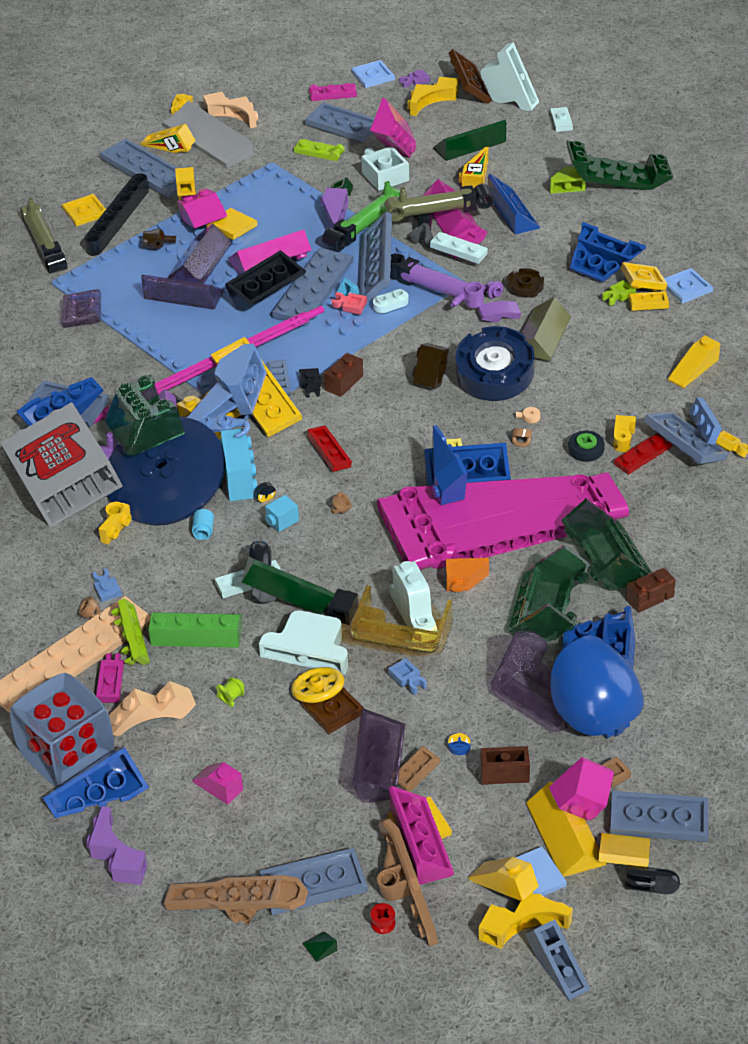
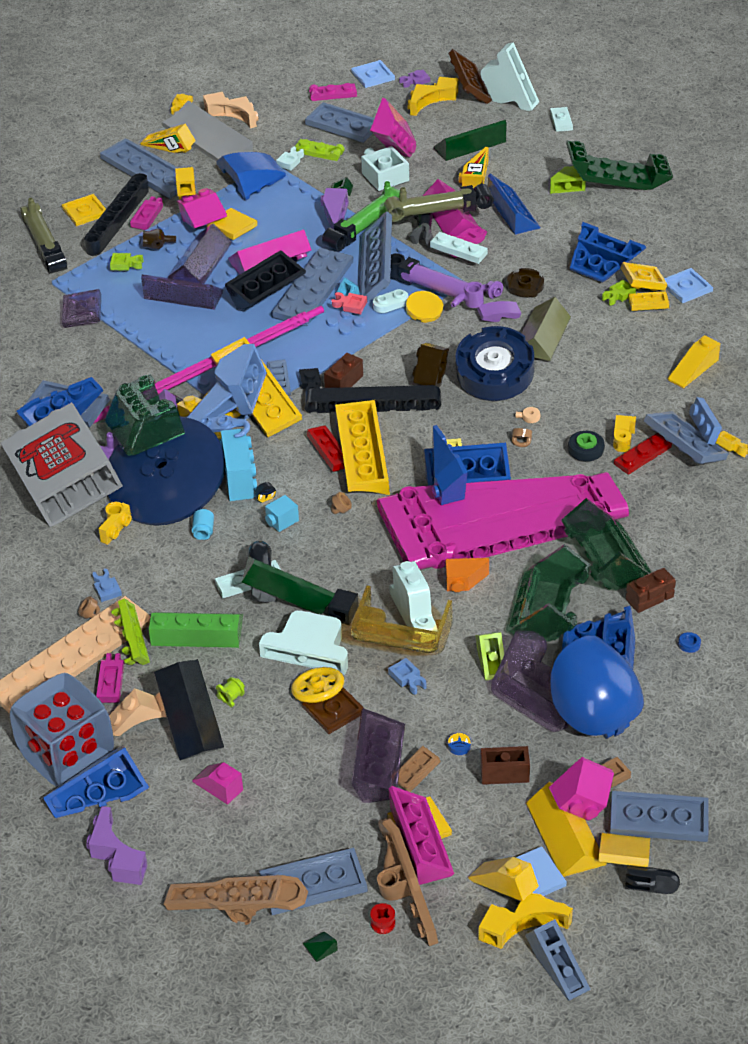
(124, 261): none -> lime plate
(147, 213): none -> dark pink hinge
(188, 709): none -> black slope
(251, 171): none -> blue wedge
(290, 160): none -> light aqua plate
(362, 447): none -> yellow arch
(386, 398): none -> black beam
(424, 306): none -> yellow tile
(490, 652): none -> lime slope
(689, 642): none -> blue tile

